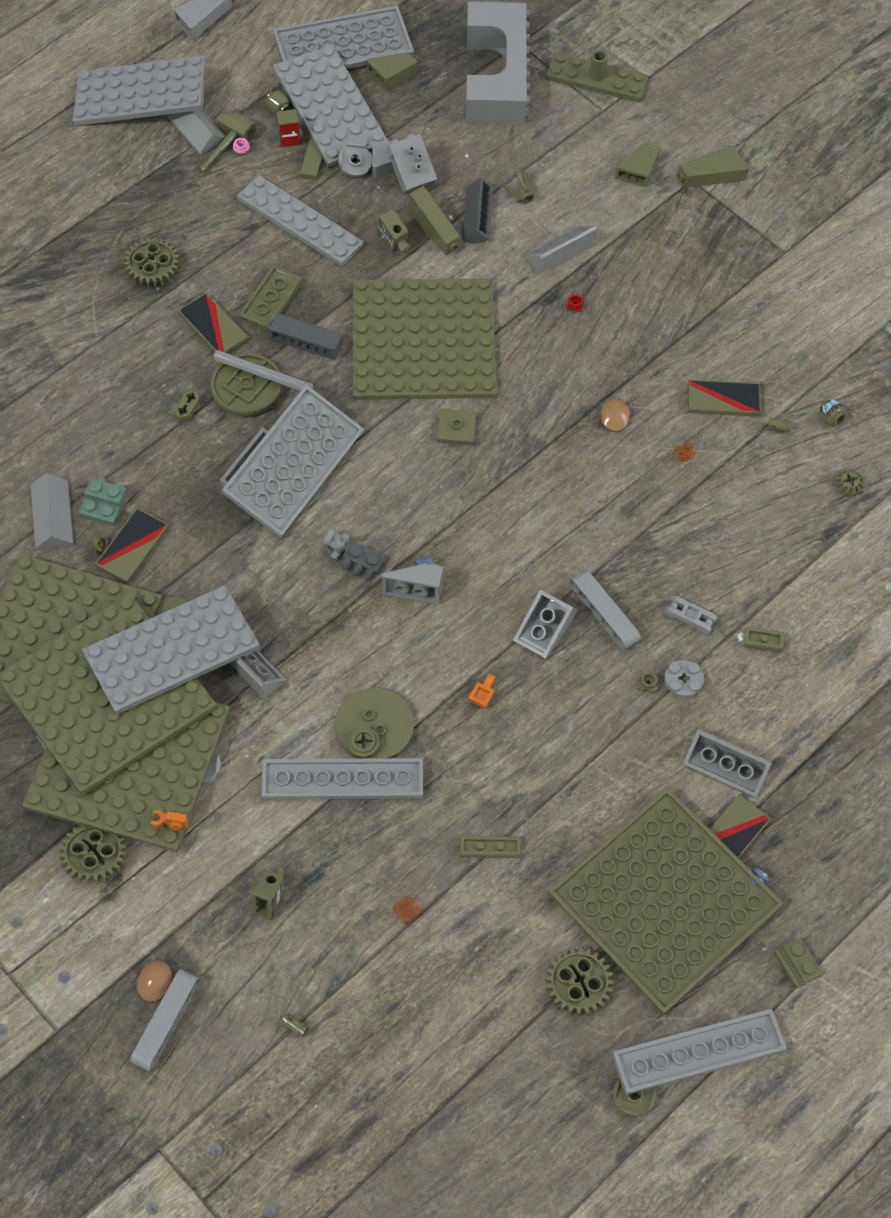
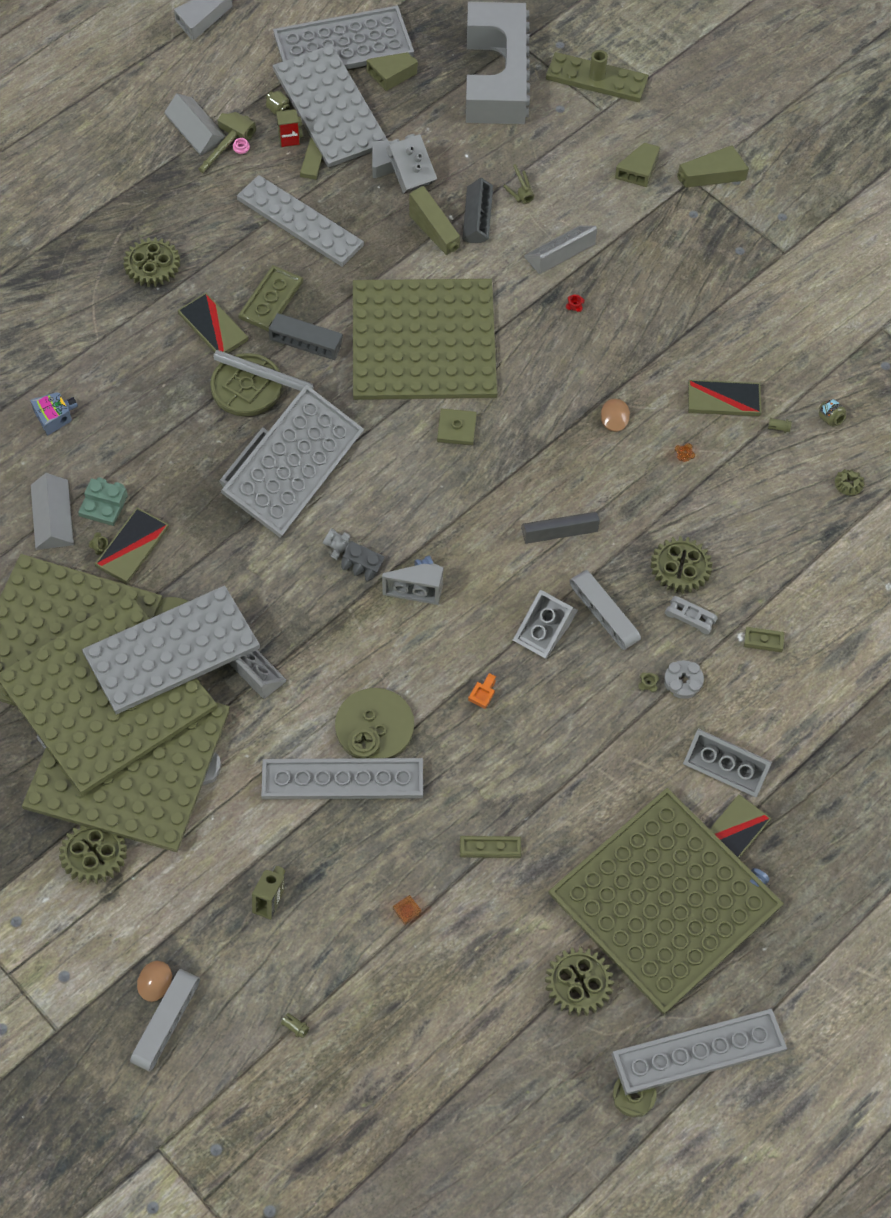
(53, 411): none -> torso
(140, 90): light grey plate -> none
(173, 820): orange plate -> none
(185, 405): olive beam -> none
(362, 154): light grey plate -> none
(393, 231): olive torso -> none
(560, 527): none -> dark grey brick
(699, 568): none -> olive gear
(798, 963): olive plate -> none

